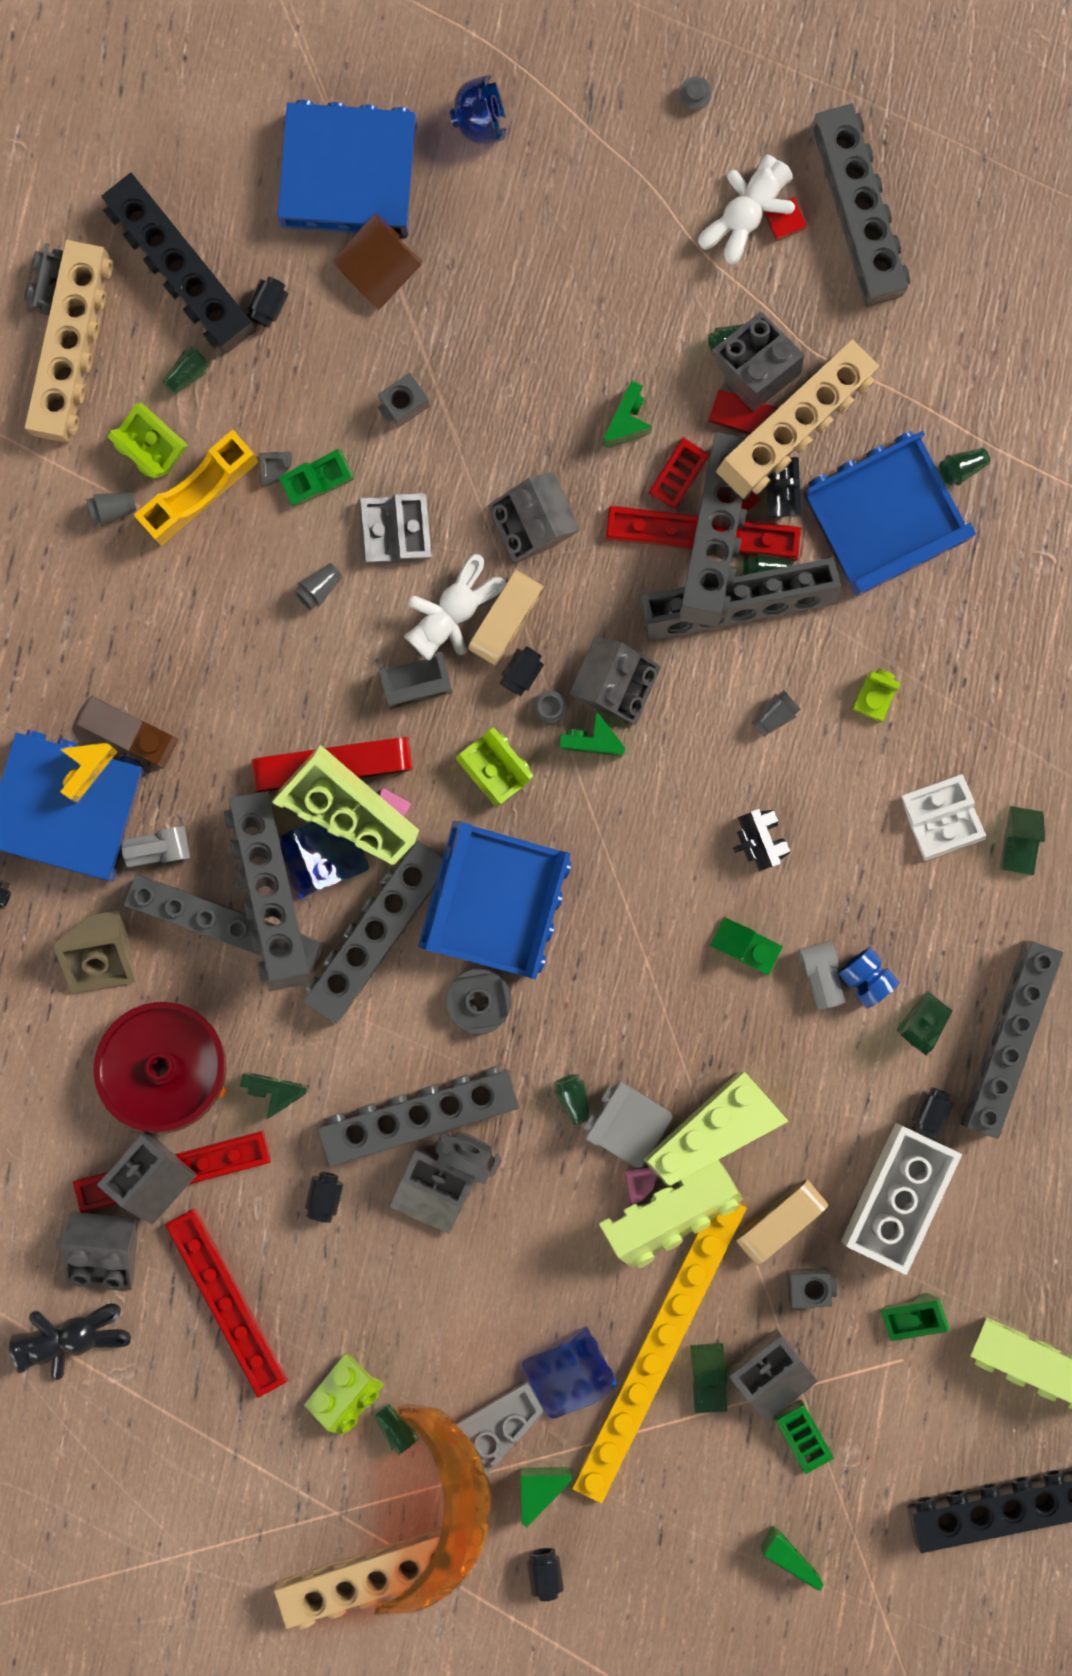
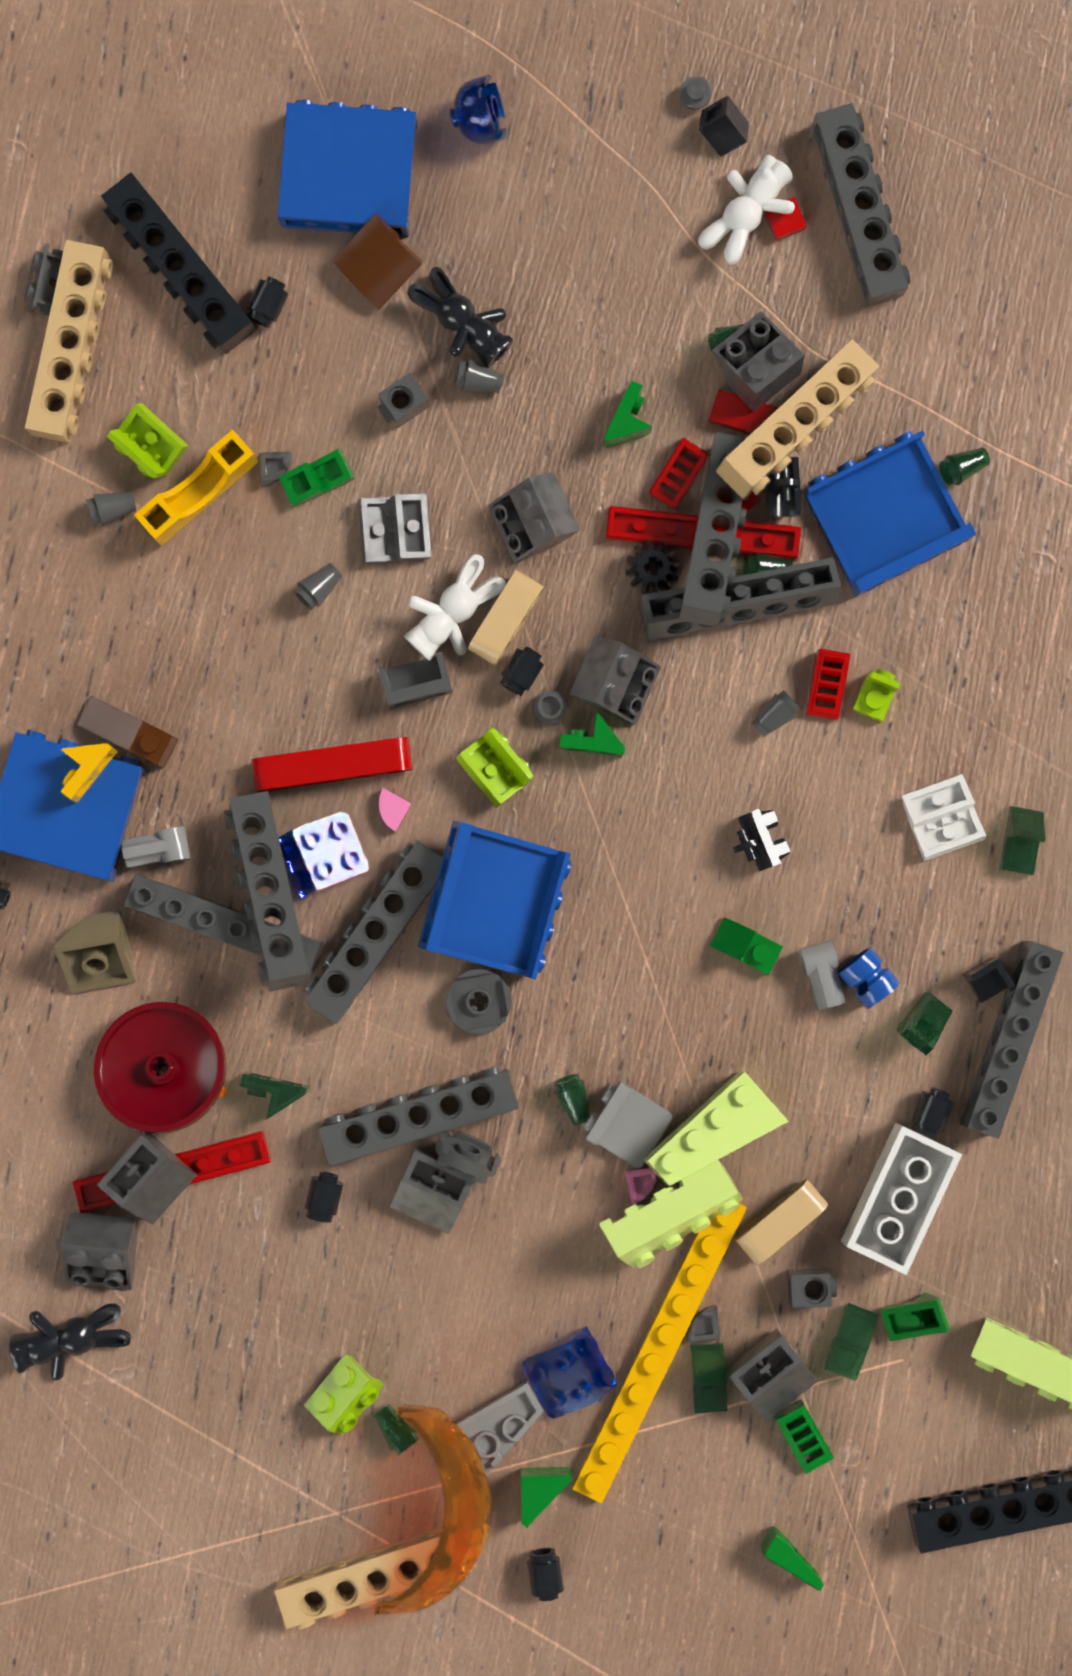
(186, 370): clear green cone -> none
(226, 1302): red tile -> none
(346, 806): yellowish green wedge -> none
(458, 315): none -> black animal
(477, 378): none -> dark grey cone
(641, 563): none -> black gear
(704, 1326): none -> flat silver tile
(724, 126): none -> black panel
(818, 669): none -> red slope
(851, 1342): none -> clear green slope
(988, 979): none -> black panel

